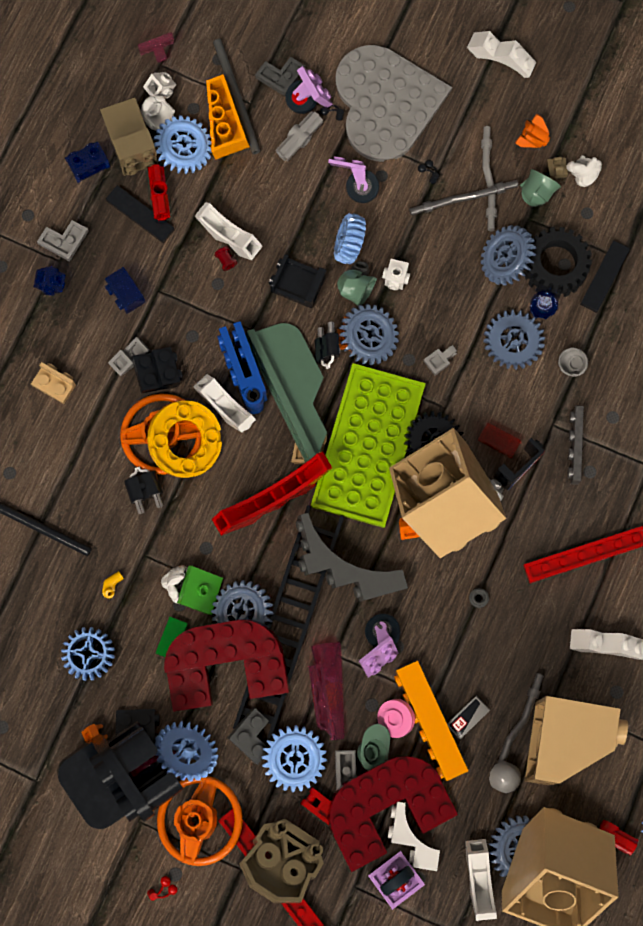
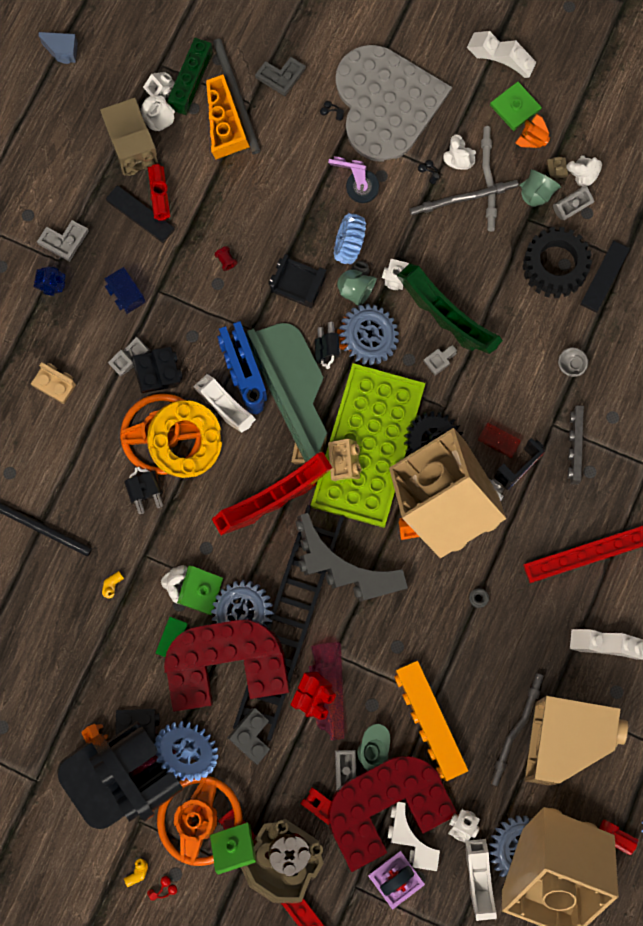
(60, 46): none -> sand blue slope
(87, 161): clear blue brick -> none
(88, 645): light blue gear -> none
(139, 873): none -> yellow arm
(156, 45): clear pink tile -> none
(183, 144): light blue gear -> none
(190, 76): none -> dark green brick
(223, 230): white arch -> none
(232, 848): none -> bright green plate
(289, 842): none -> plate
(294, 739): light blue gear -> none
(299, 136): light grey piece -> none
(305, 93): lavender plate -> none
(312, 695): none -> red hips
(344, 459): none -> tan bracket
(382, 633): plate -> none
(396, 717): bright pink piece -> none
(447, 315): none -> dark green arch
(459, 156): none -> white hair
(464, 825): none -> white brick
(468, 717): slope -> none
(505, 777): light grey hair -> none
(514, 256): sand blue gear -> none
(515, 106): none -> bright green plate
(525, 327): sand blue gear -> none
(543, 304): clear blue hair -> none
(573, 203): none -> light grey brick

